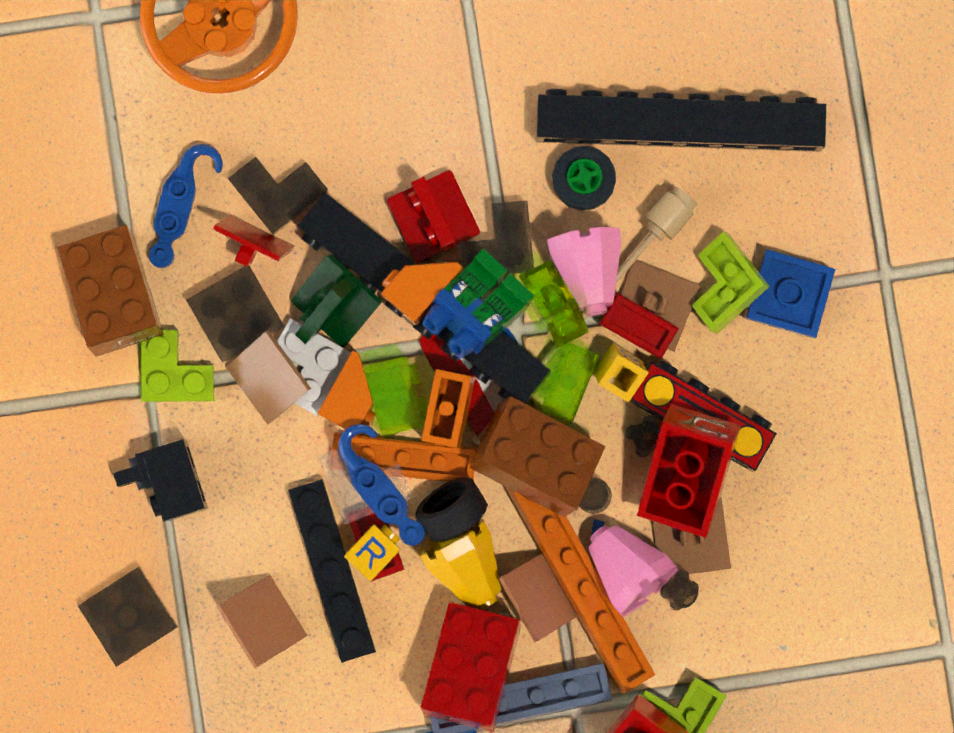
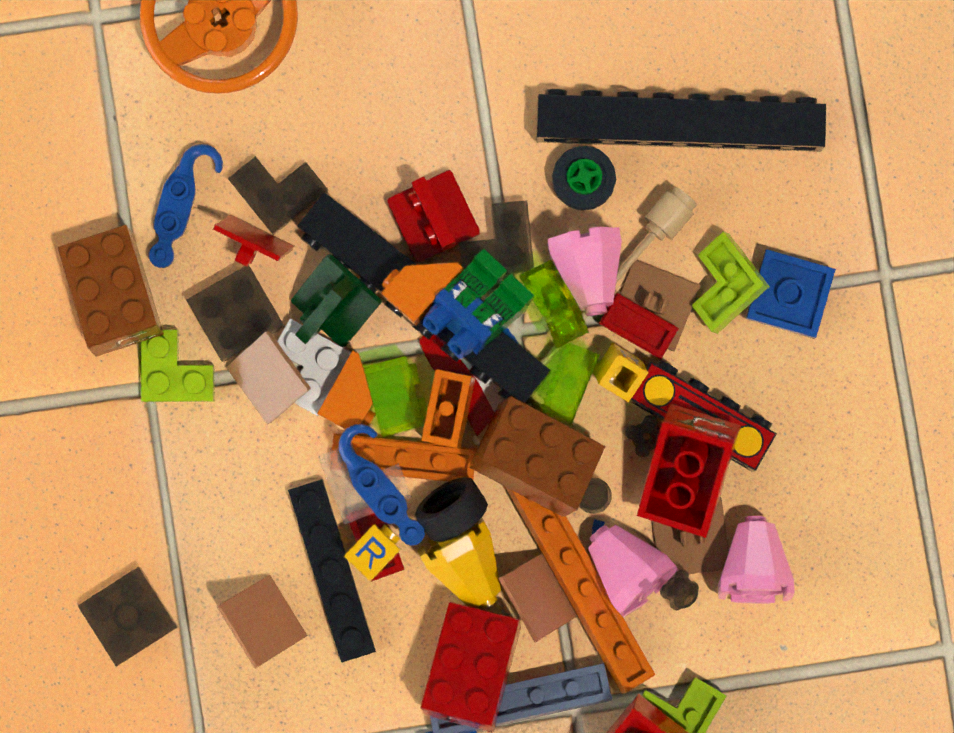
(171, 476): black hinge -> none
(756, 565): none -> bright pink cone

